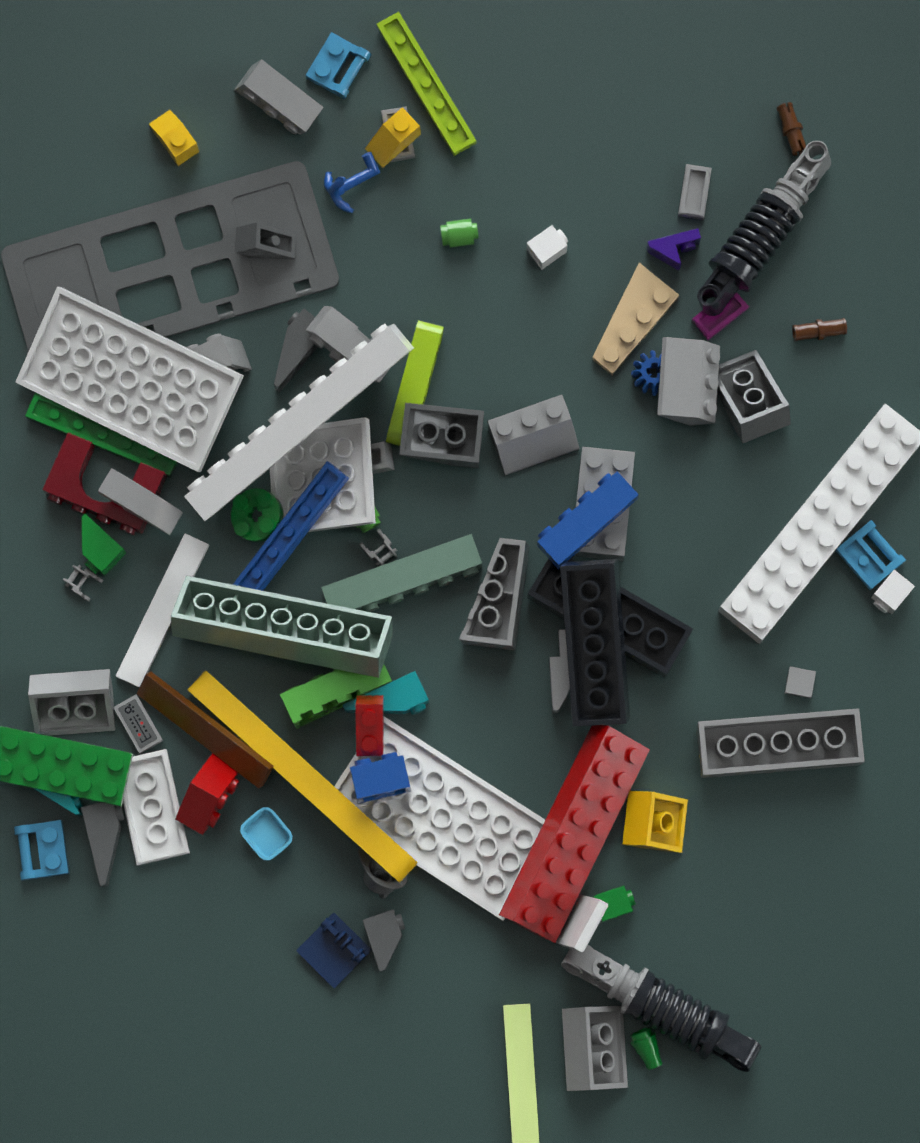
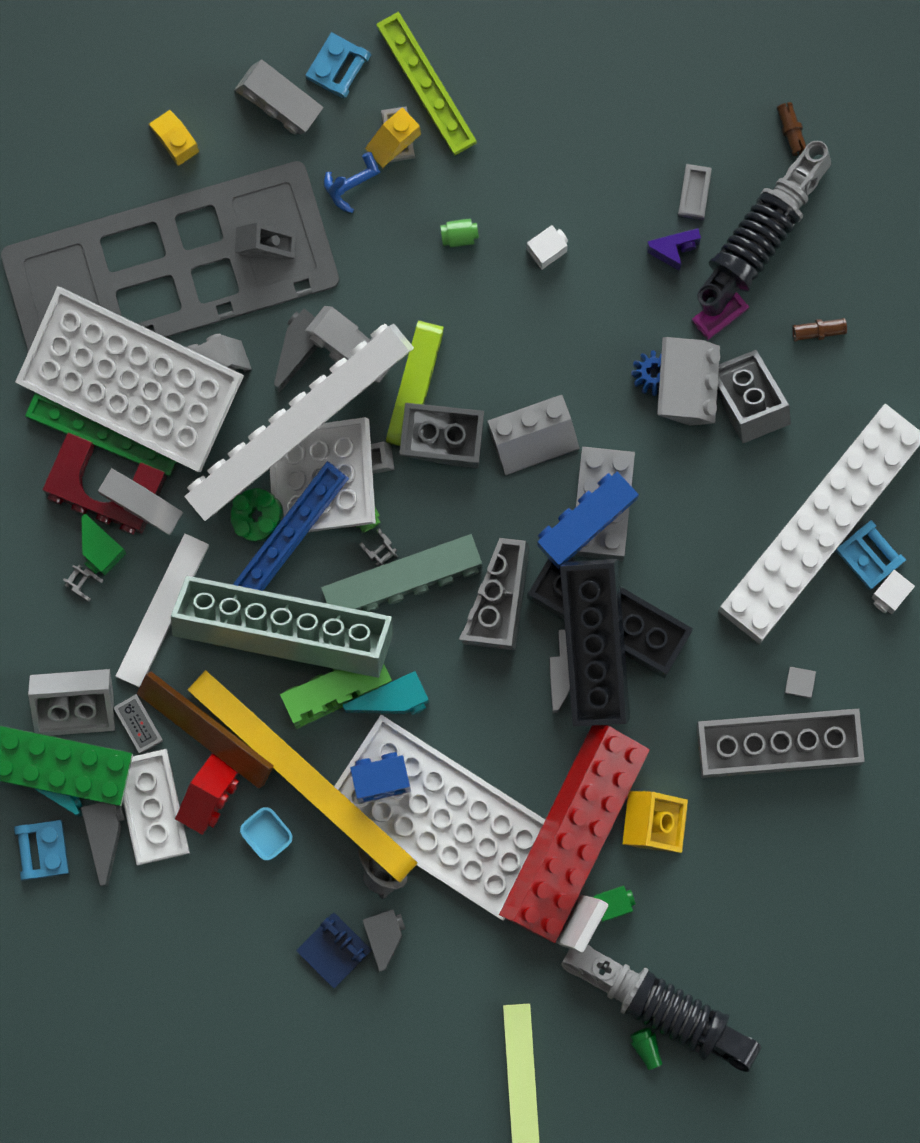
(369, 725): red brick -> none
(594, 1048): light grey slope -> none
(635, 316): tan wing -> none

